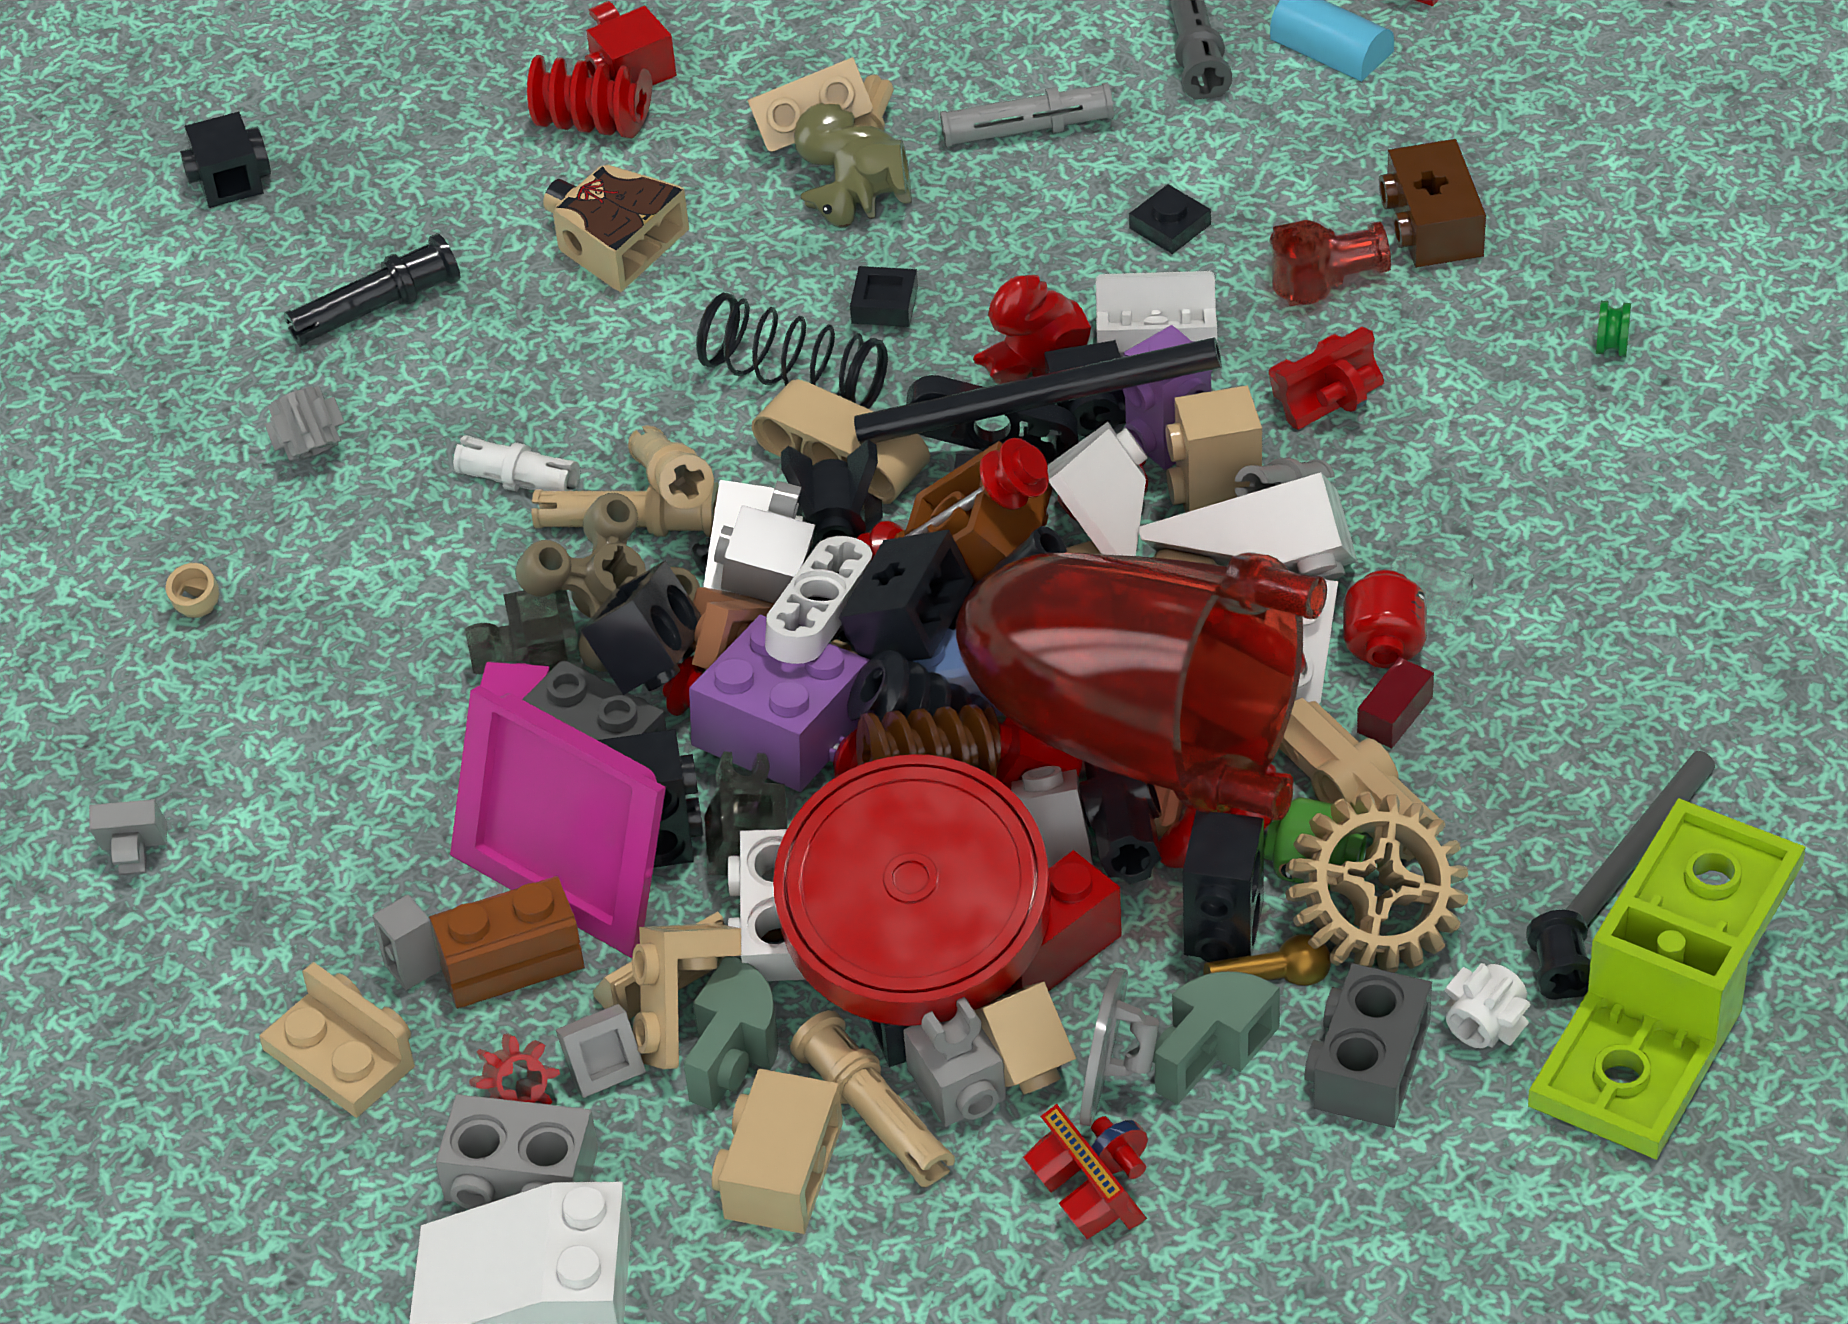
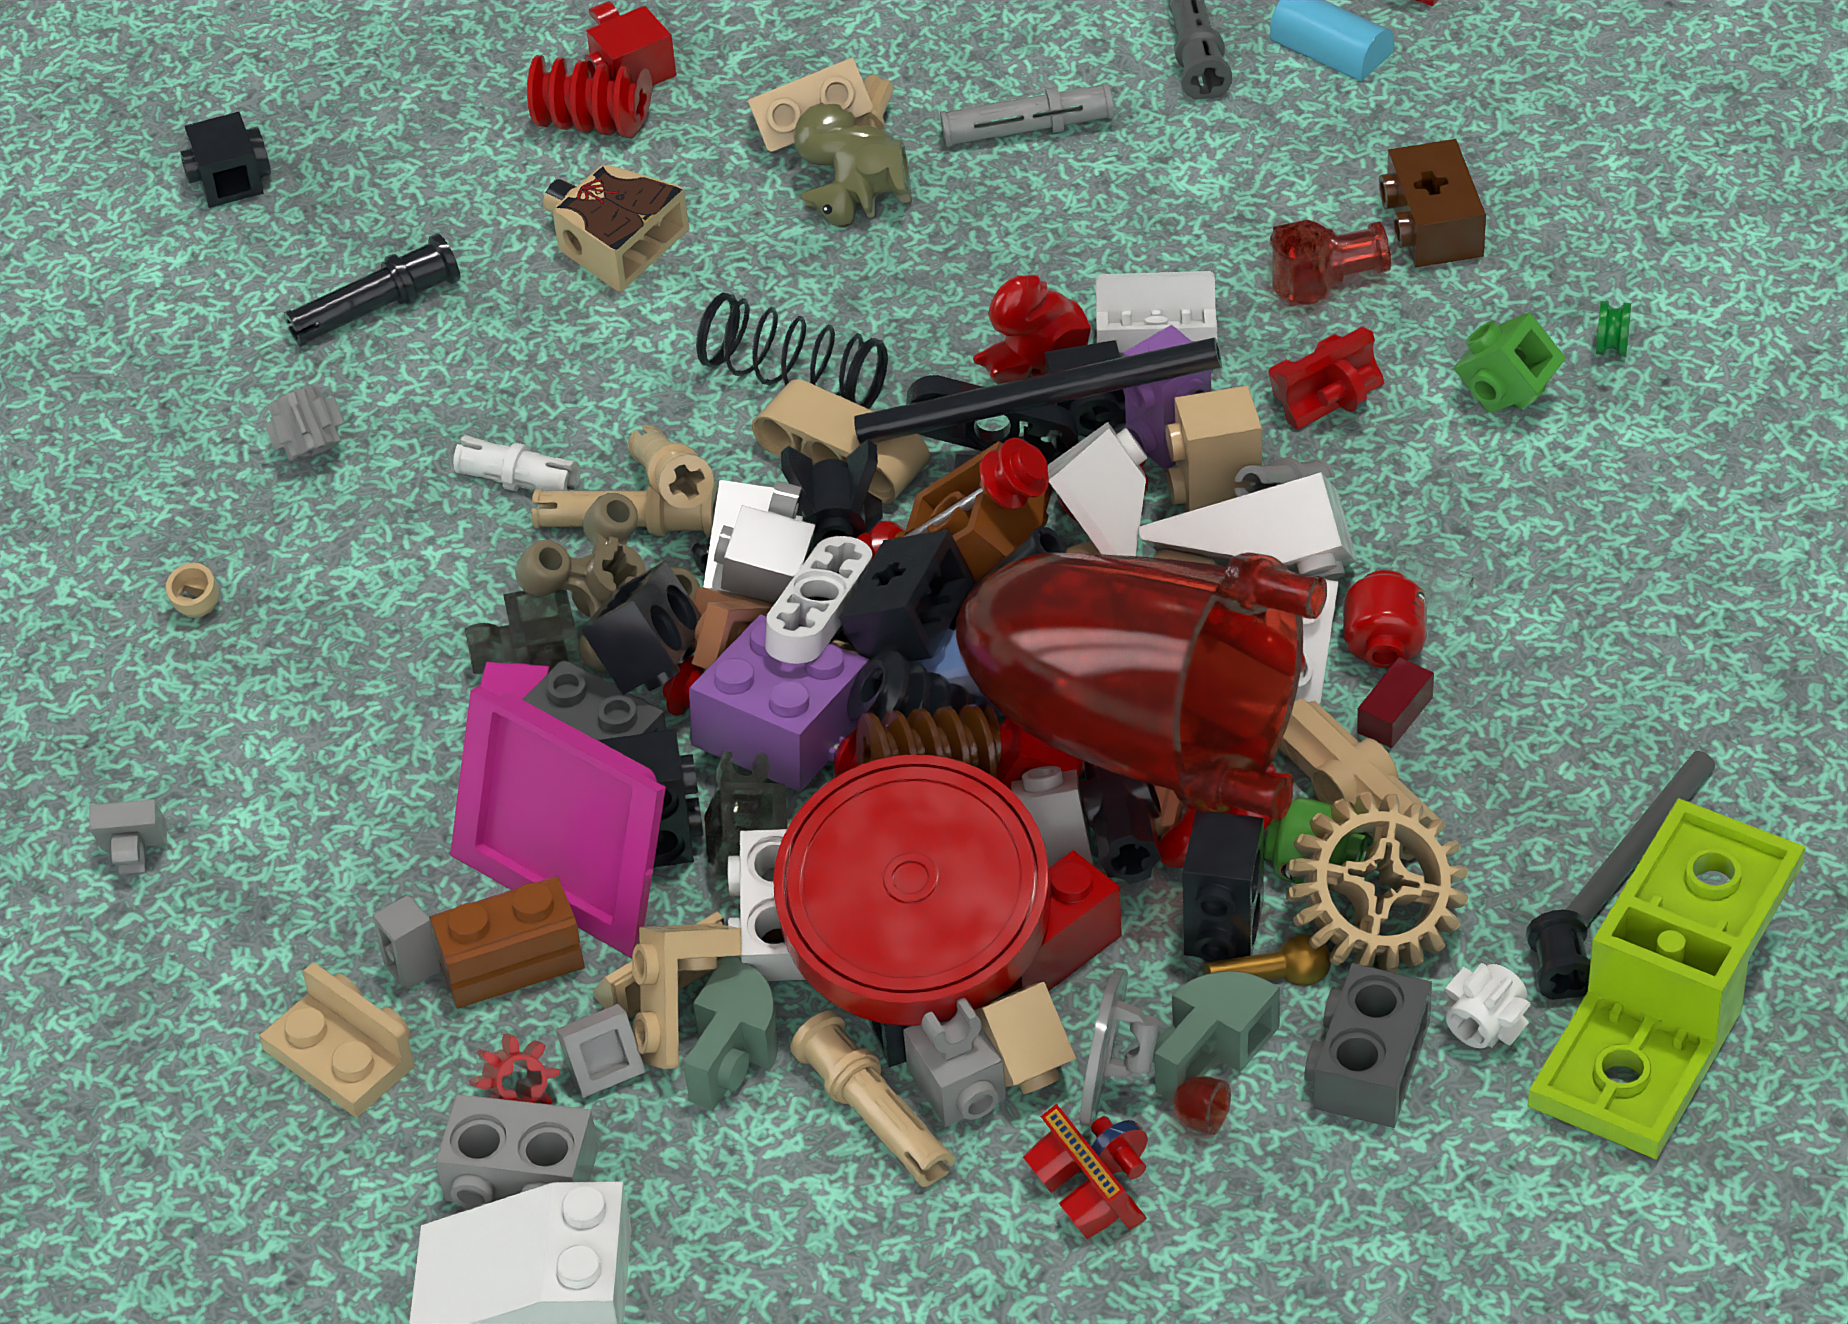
(778, 1150): tan brick -> none
(884, 296): black plate -> none
(1170, 218): black plate -> none
(1202, 1103): none -> clear red hinge
(1509, 362): none -> bright green brick

